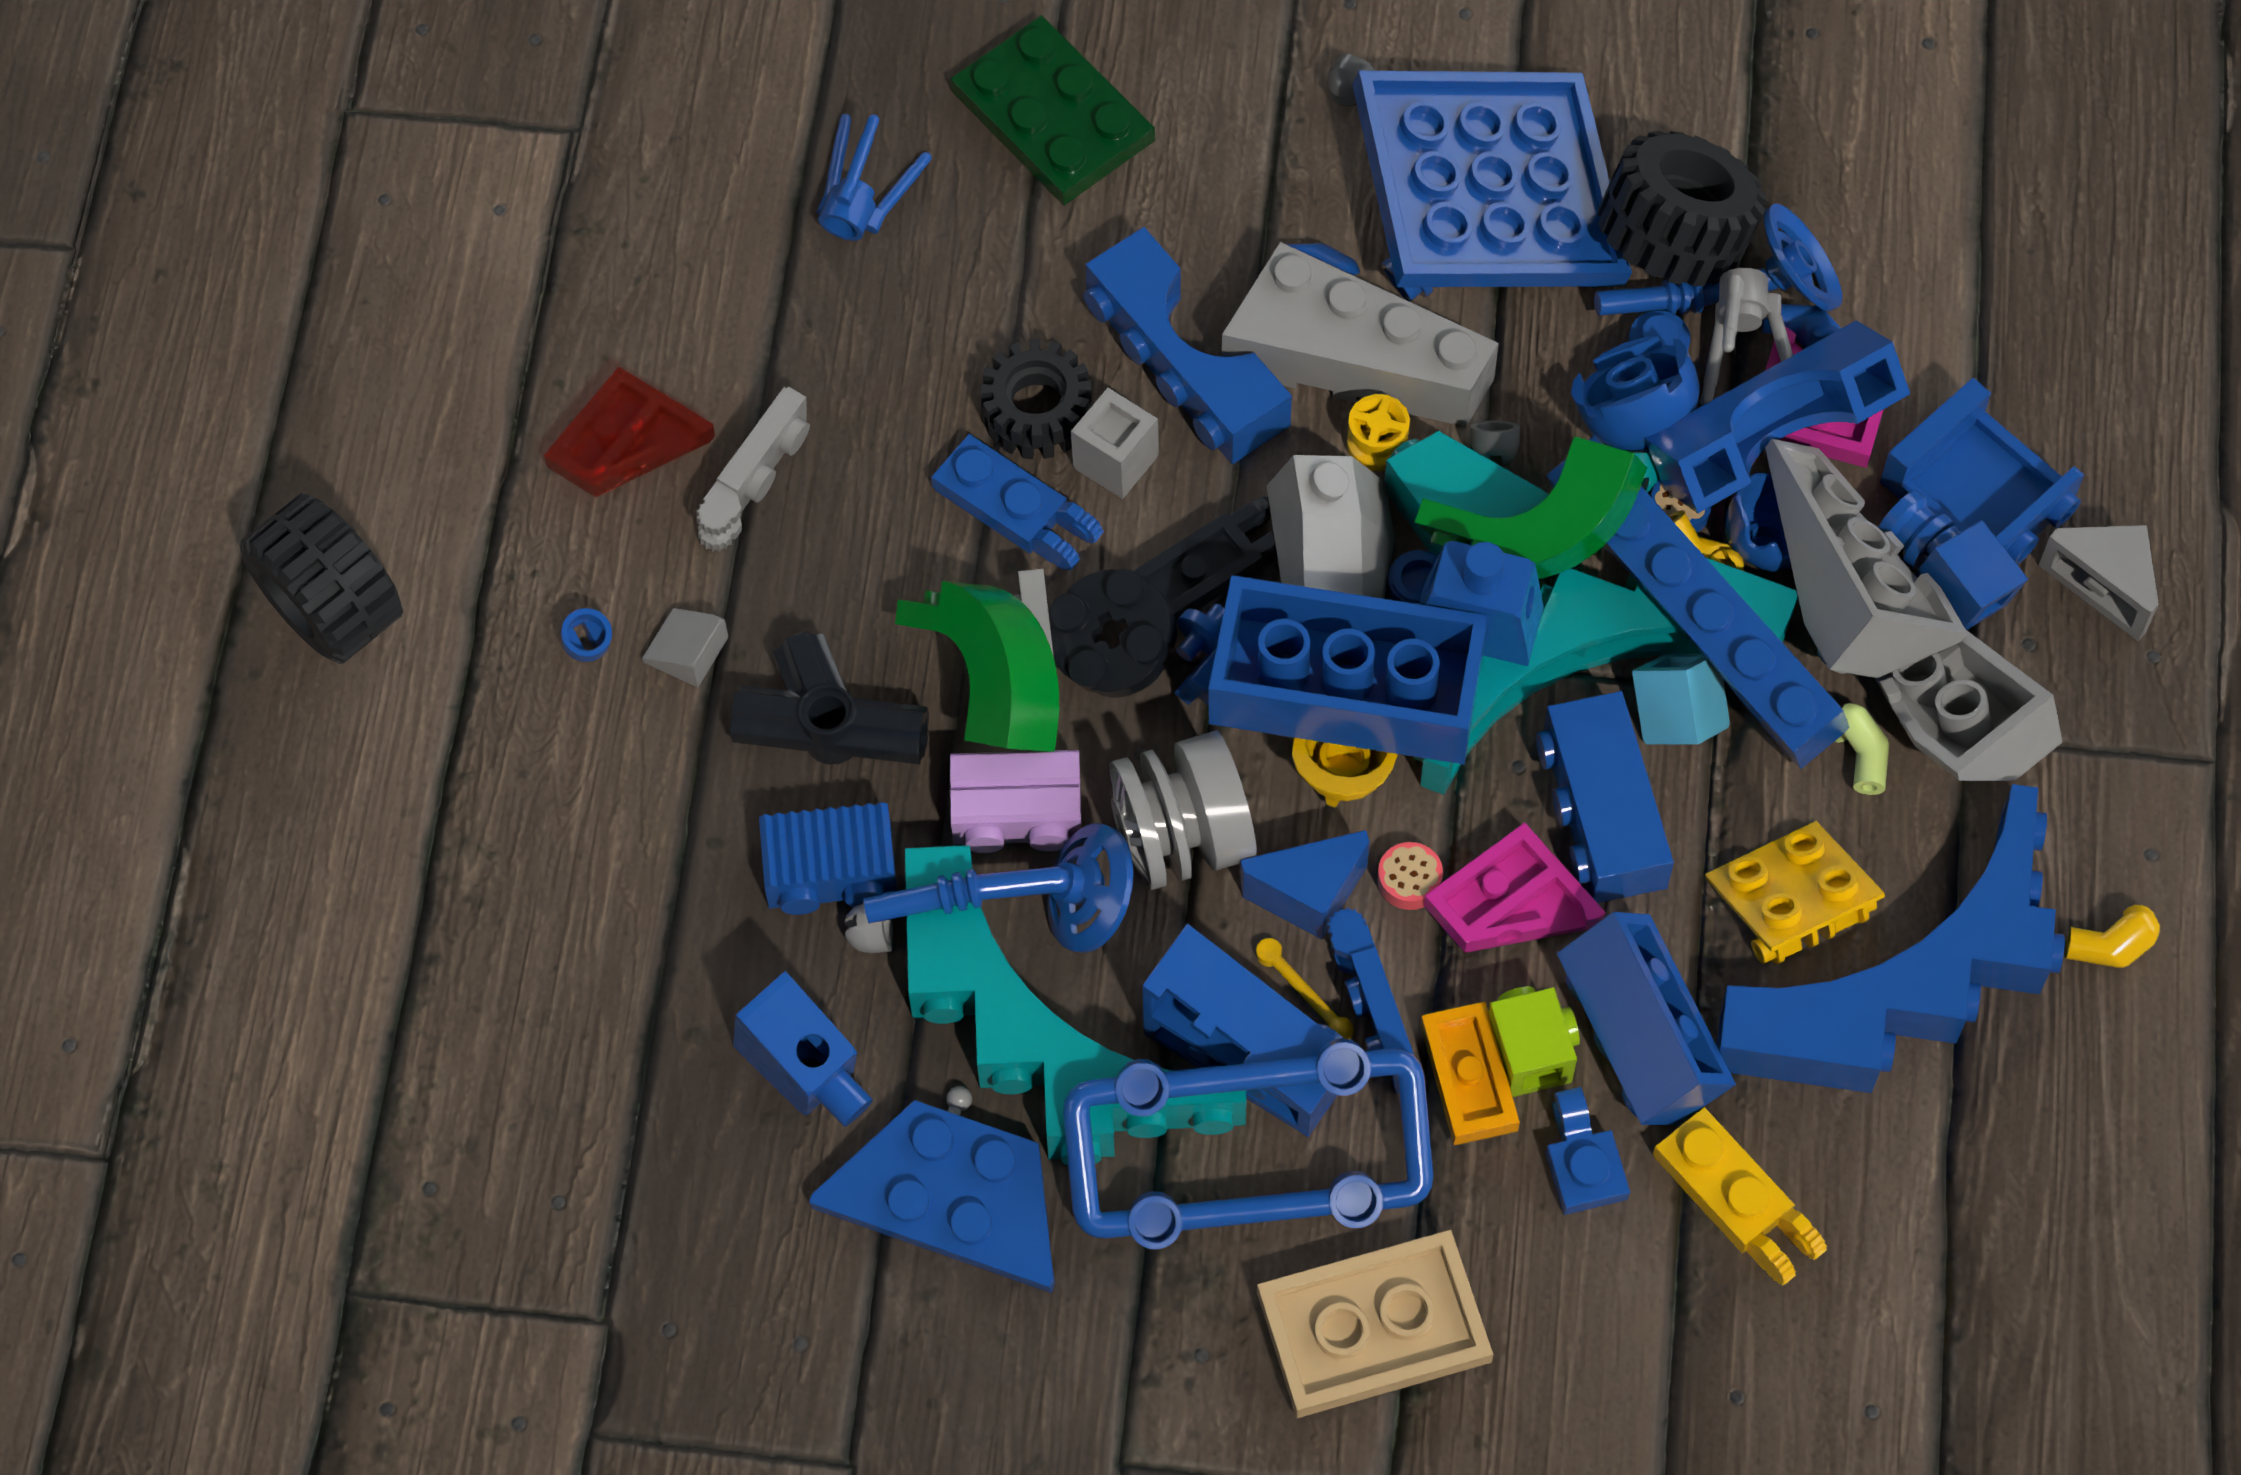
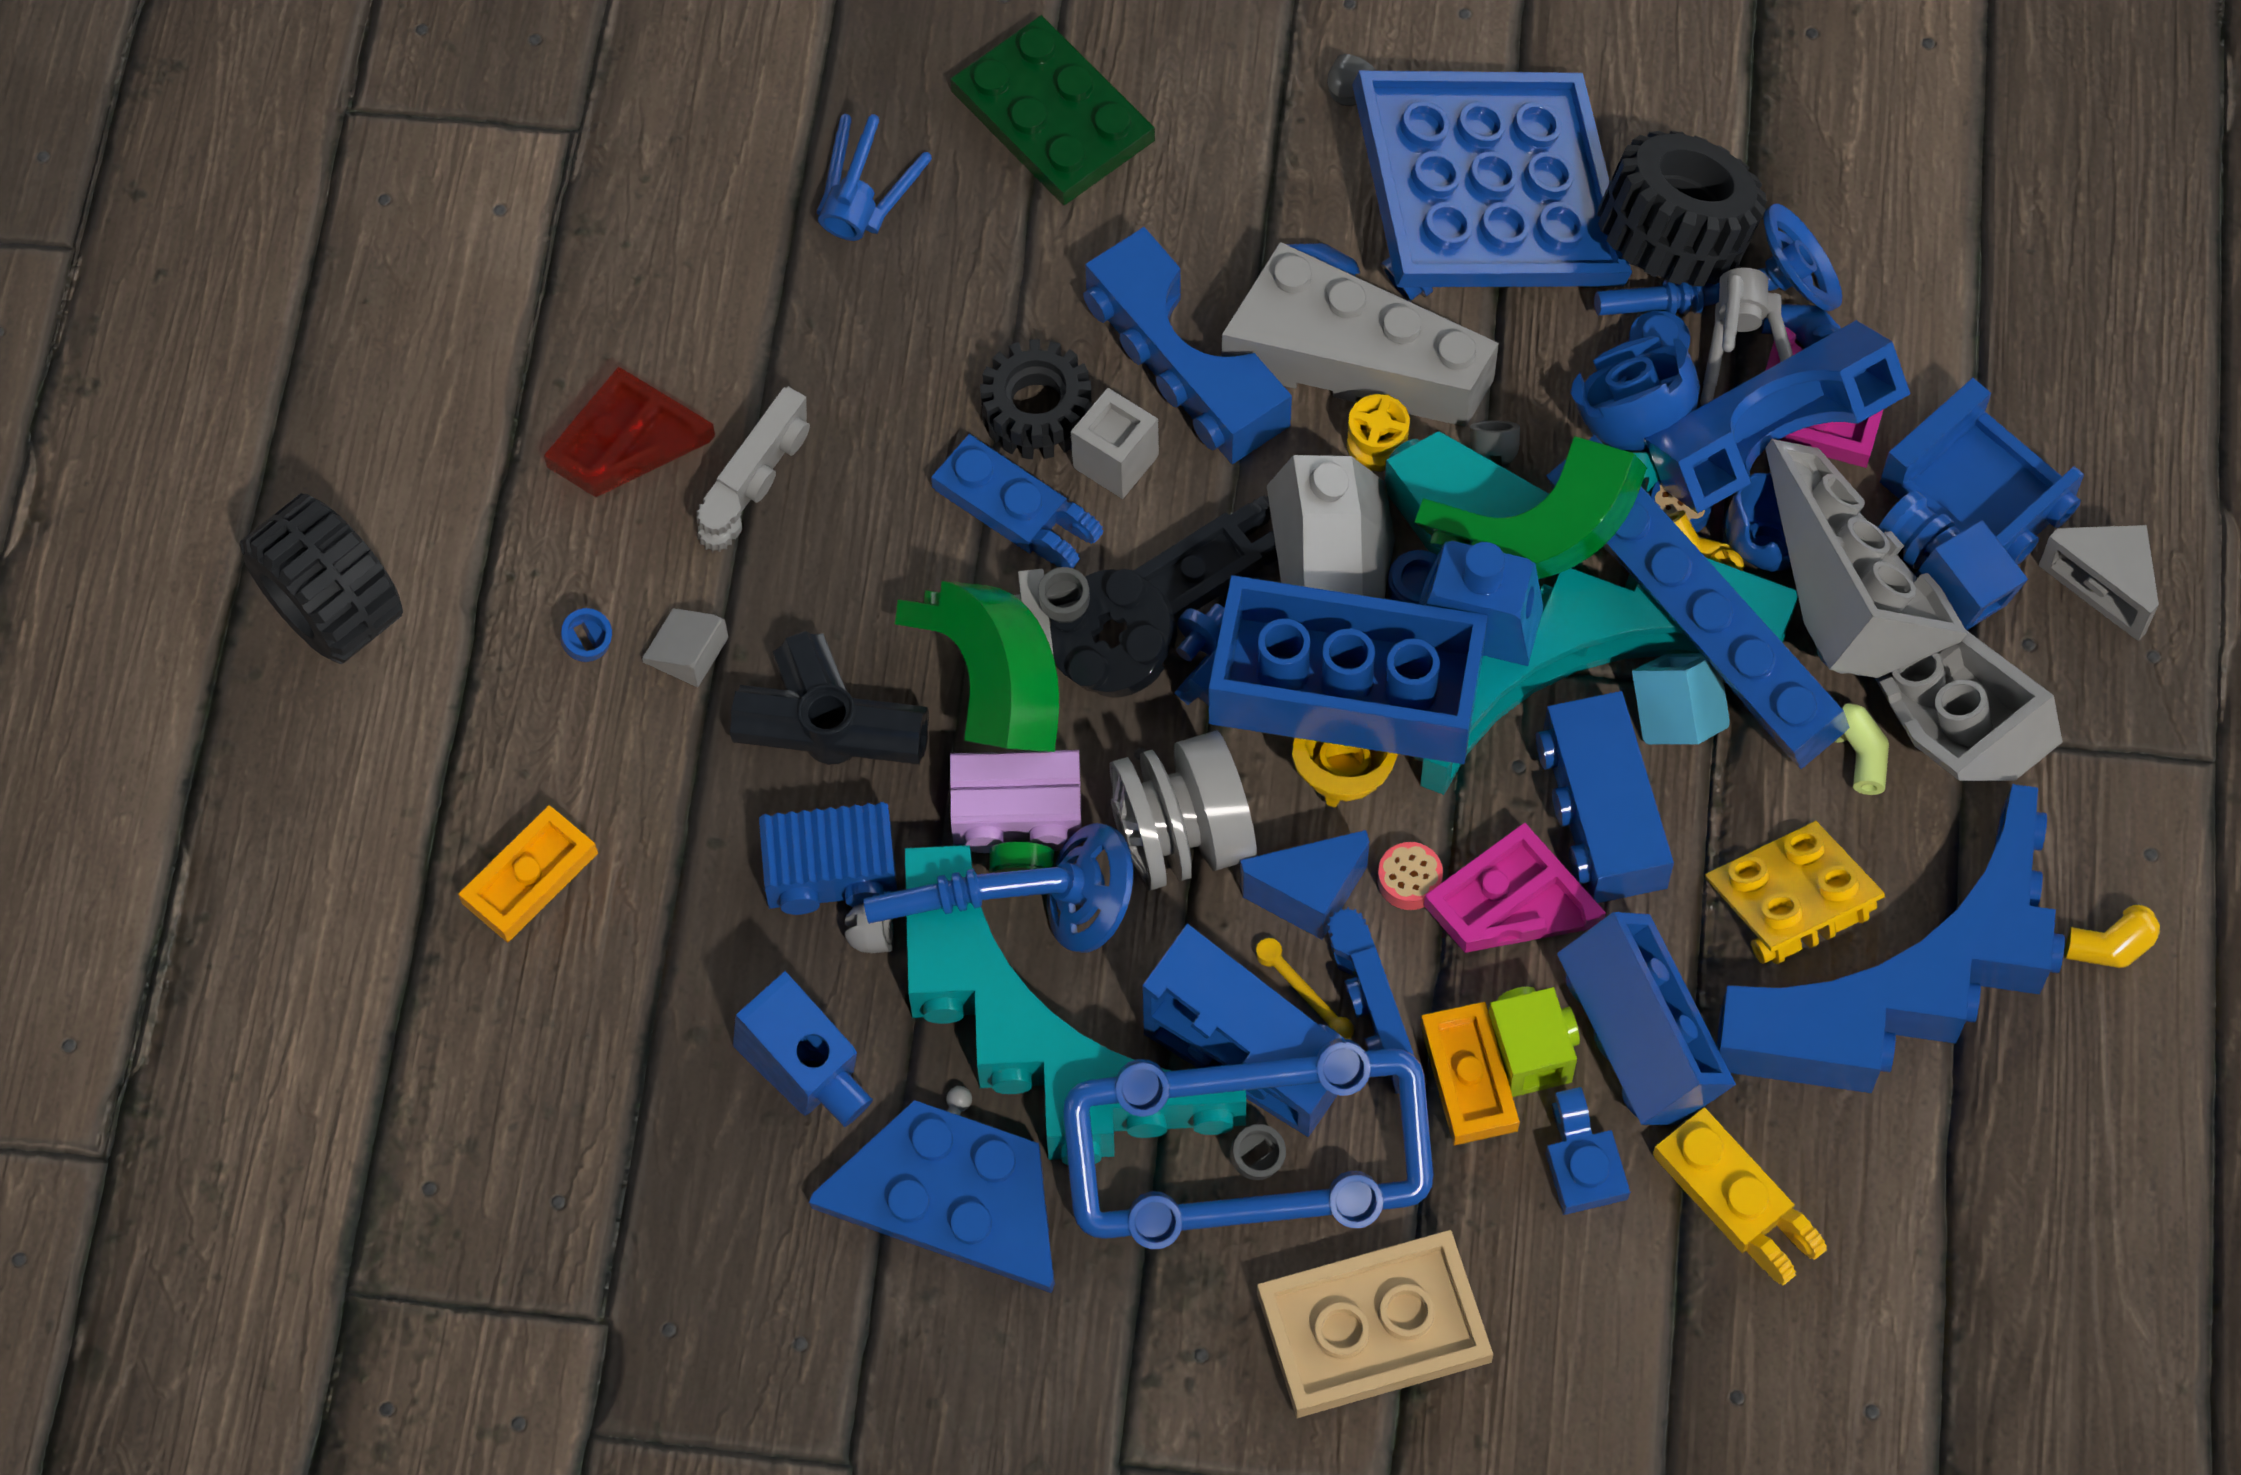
(528, 873): none -> light orange plate
(1019, 856): none -> green tile
(1060, 586): none -> dark grey hinge
(1248, 1140): none -> dark grey hinge

